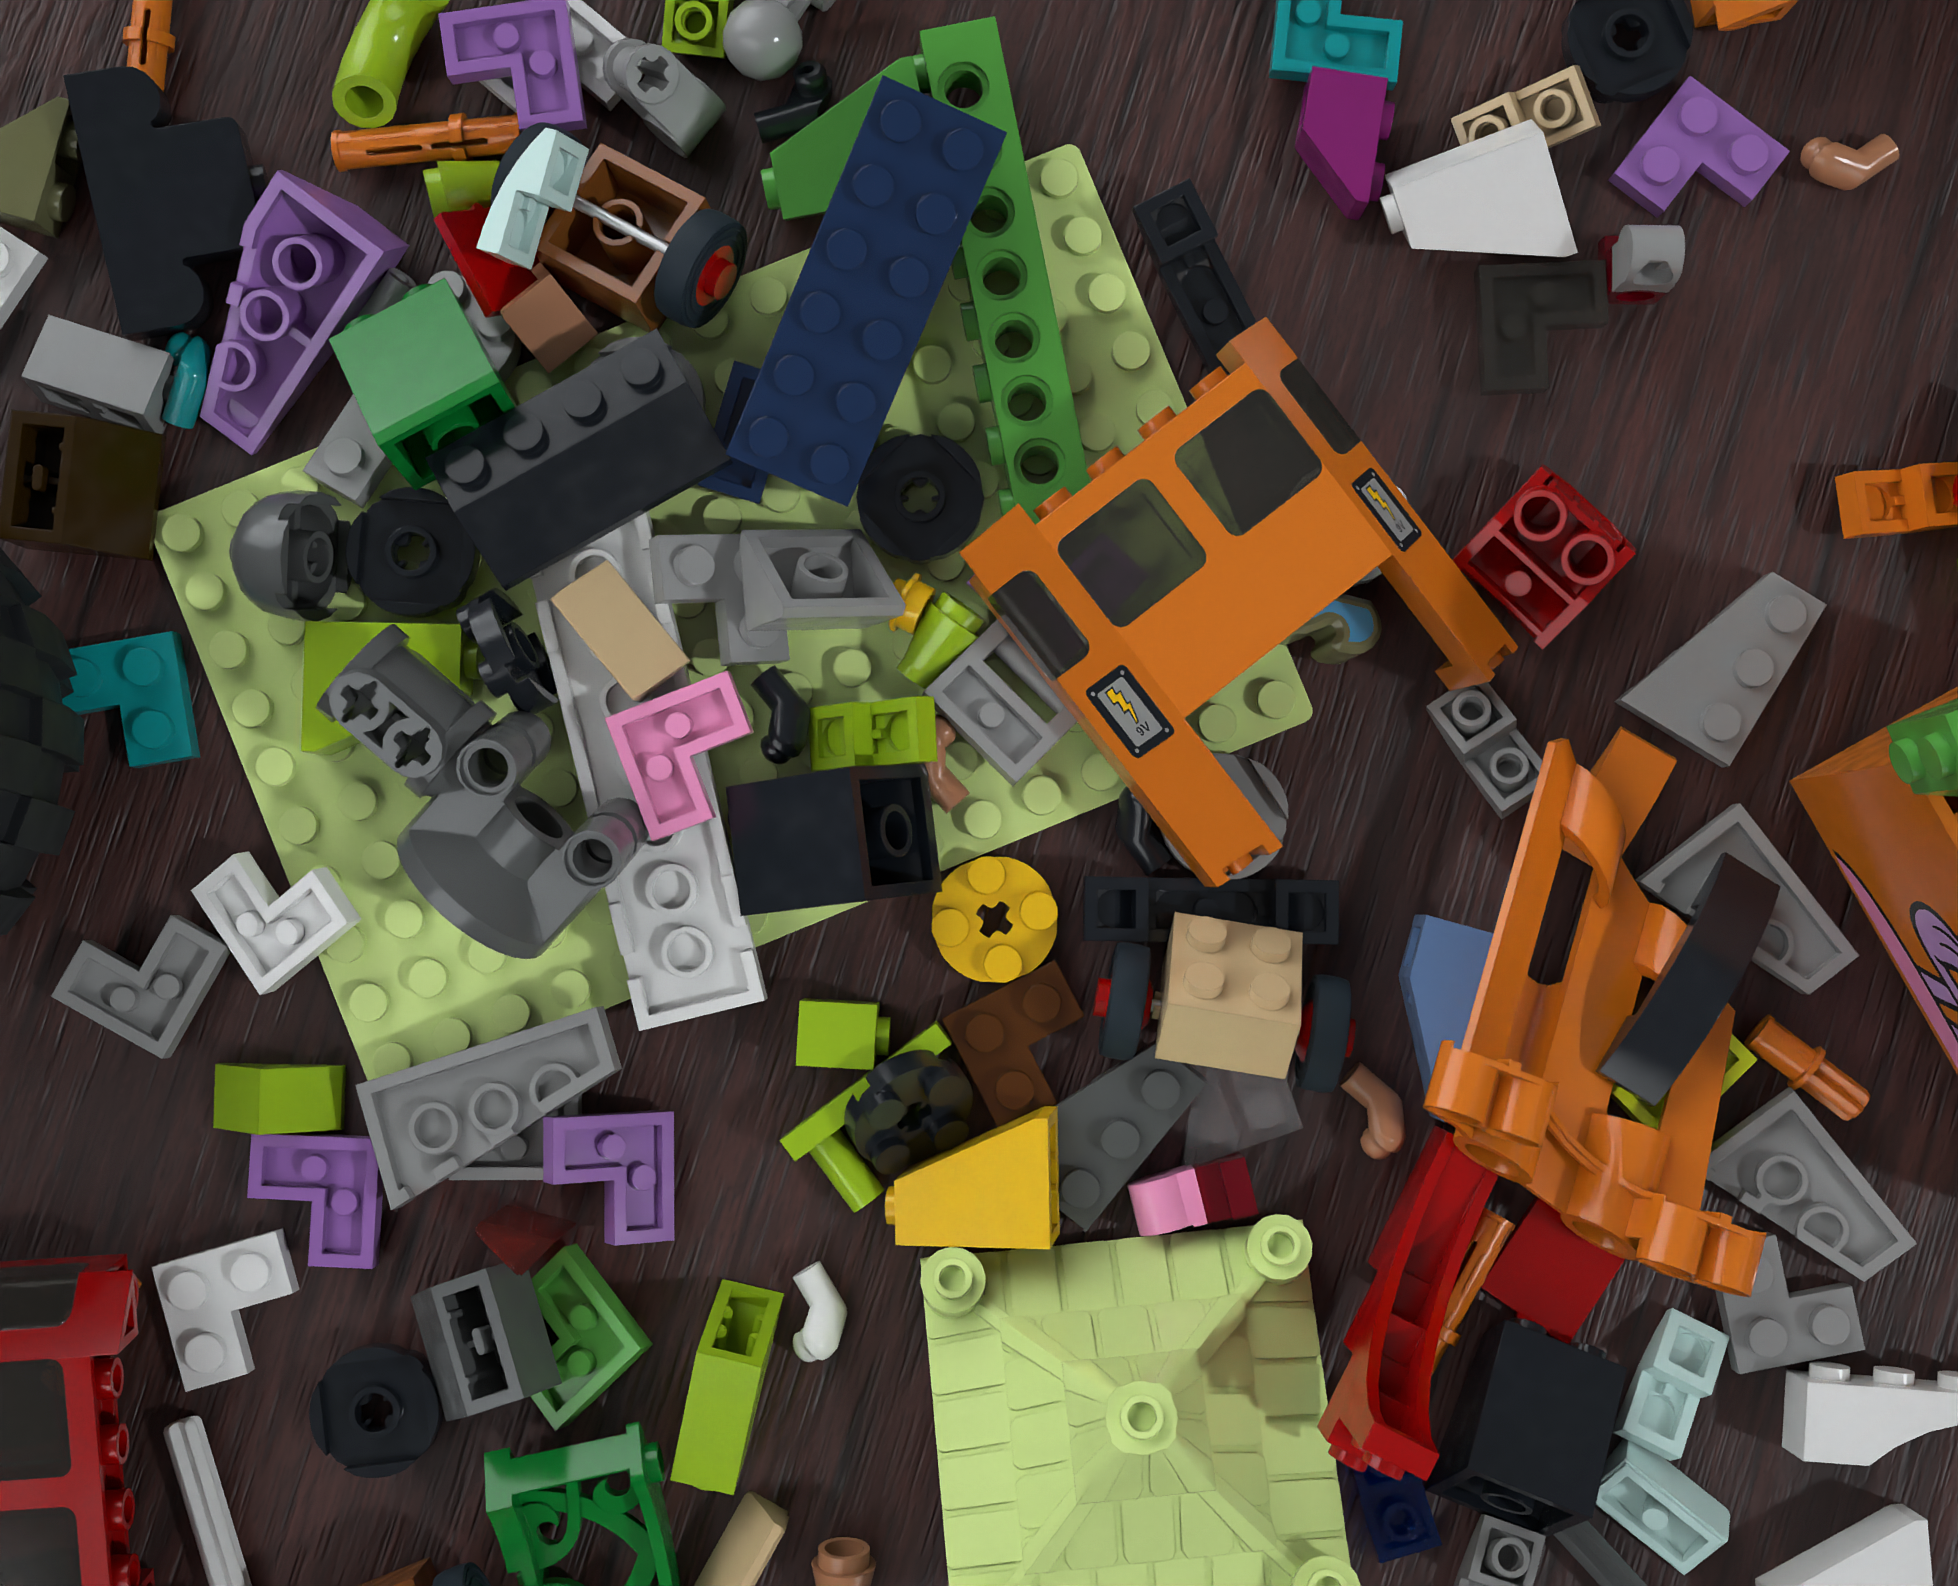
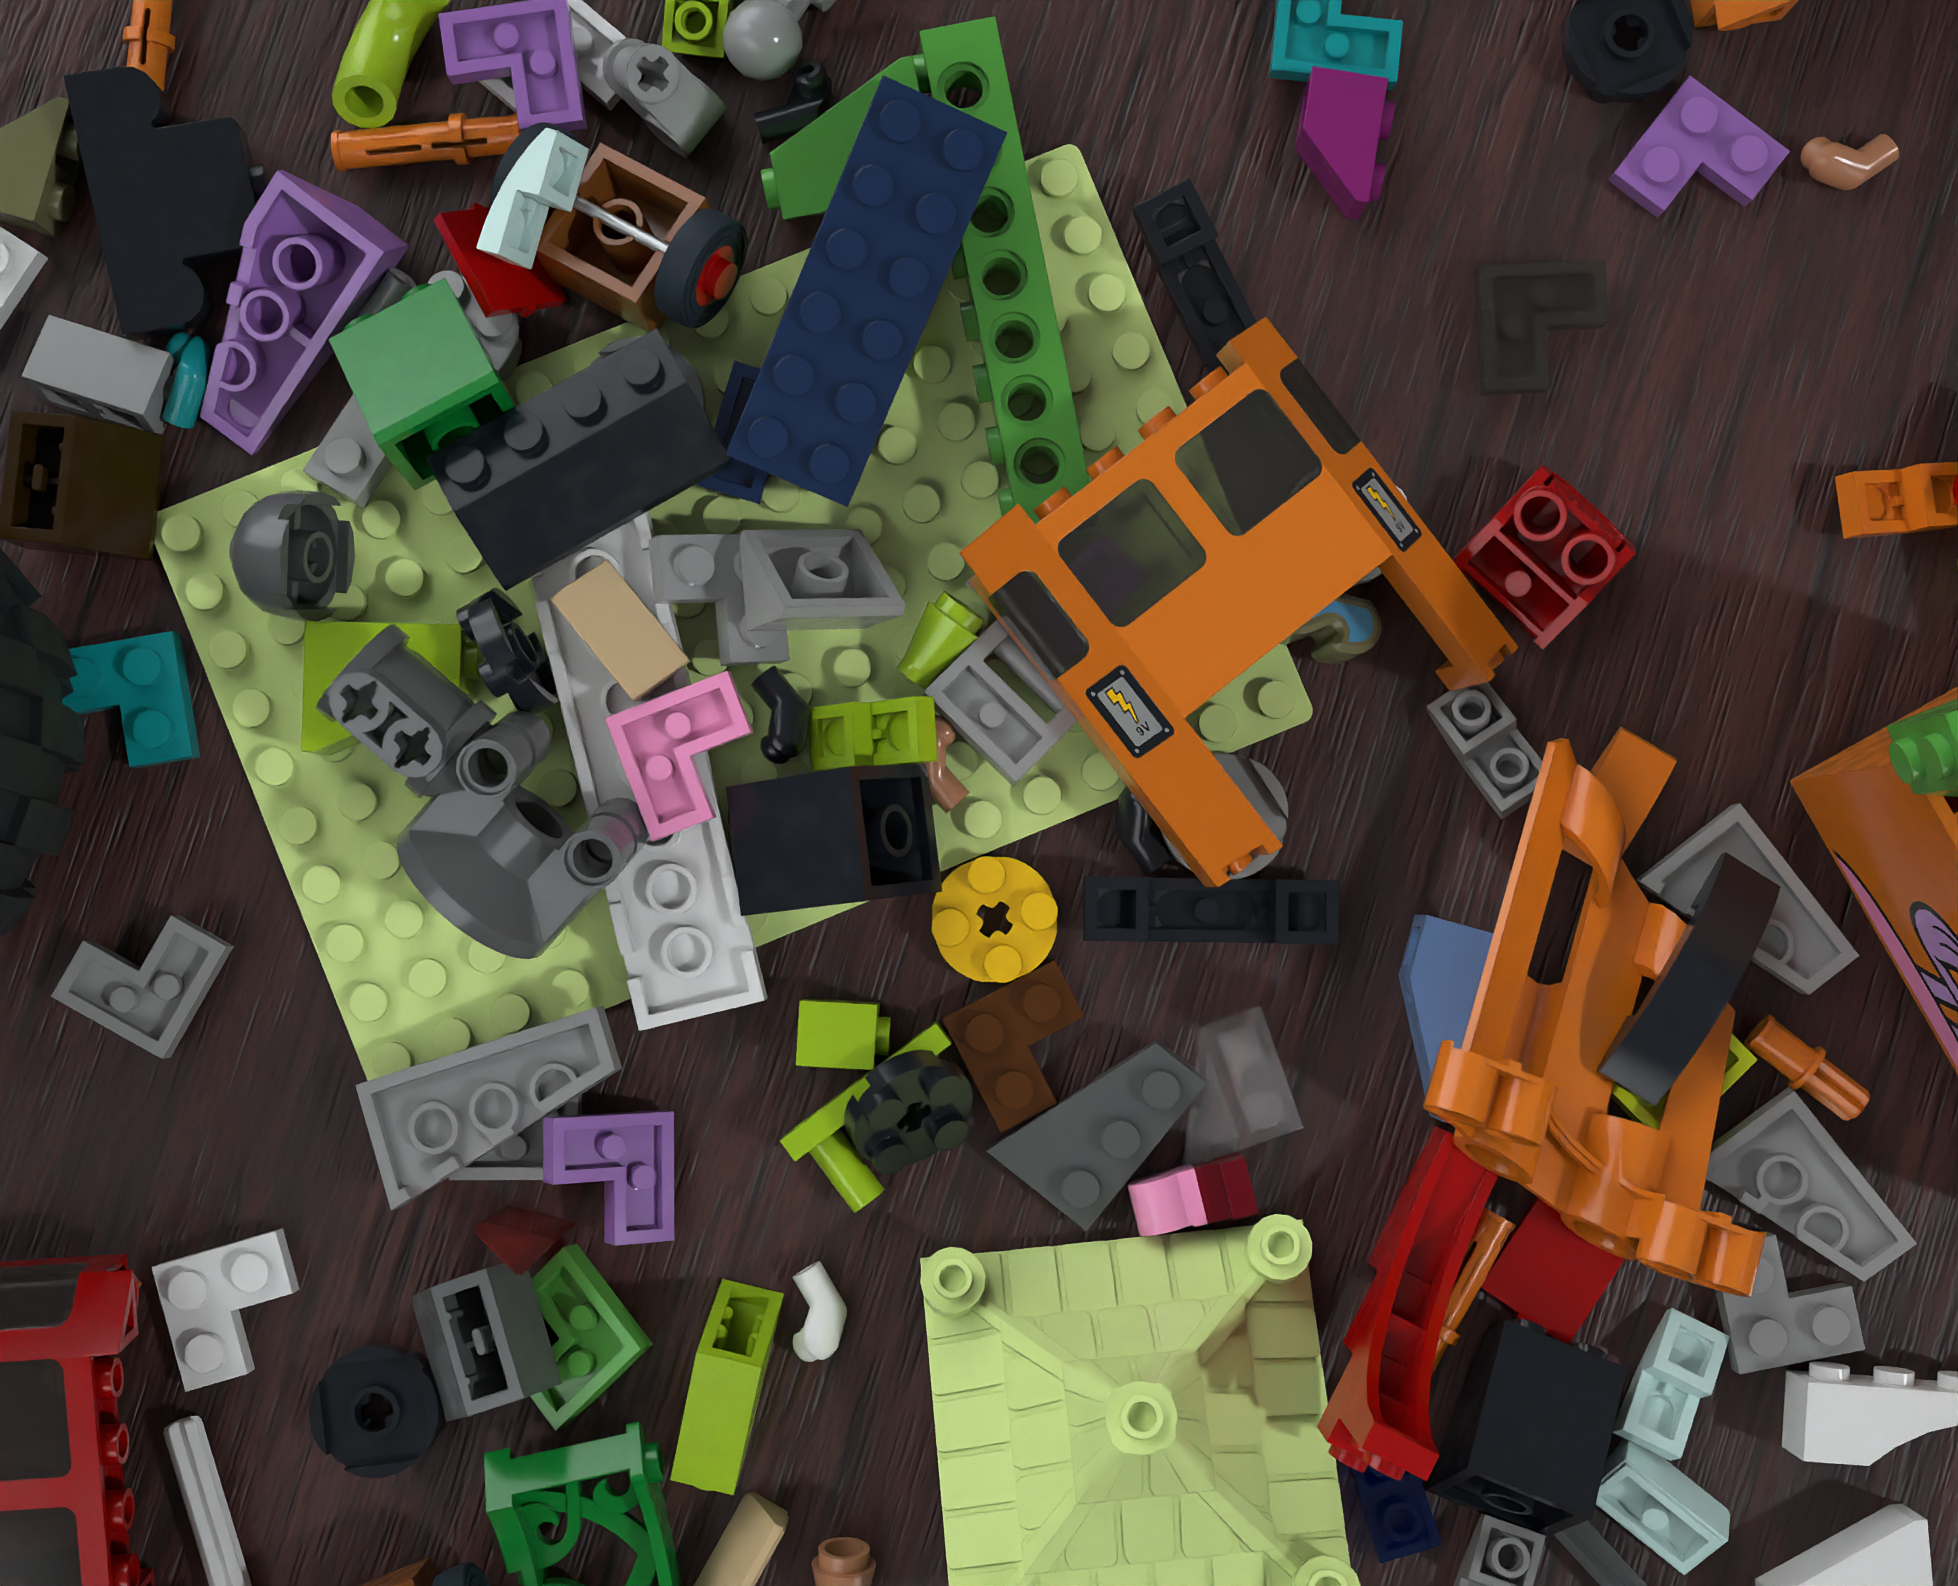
(269, 932): white plate -> none
(279, 1097): lime slope -> none
(340, 1181): medium lavender plate -> none
(390, 524): black plate -> none
(460, 184): lime cone -> none
(547, 320): nougat panel -> none
(916, 596): yellow plate -> none
(920, 461): black plate -> none
(984, 1191): yellow slope -> none
(1228, 1003): tan brick -> none
(1384, 1112): nougat arm -> none
(1483, 198): white slope -> none
(1556, 104): tan slope -> none
(1642, 262): light grey leg -> none
(1728, 671): light grey wing -> none

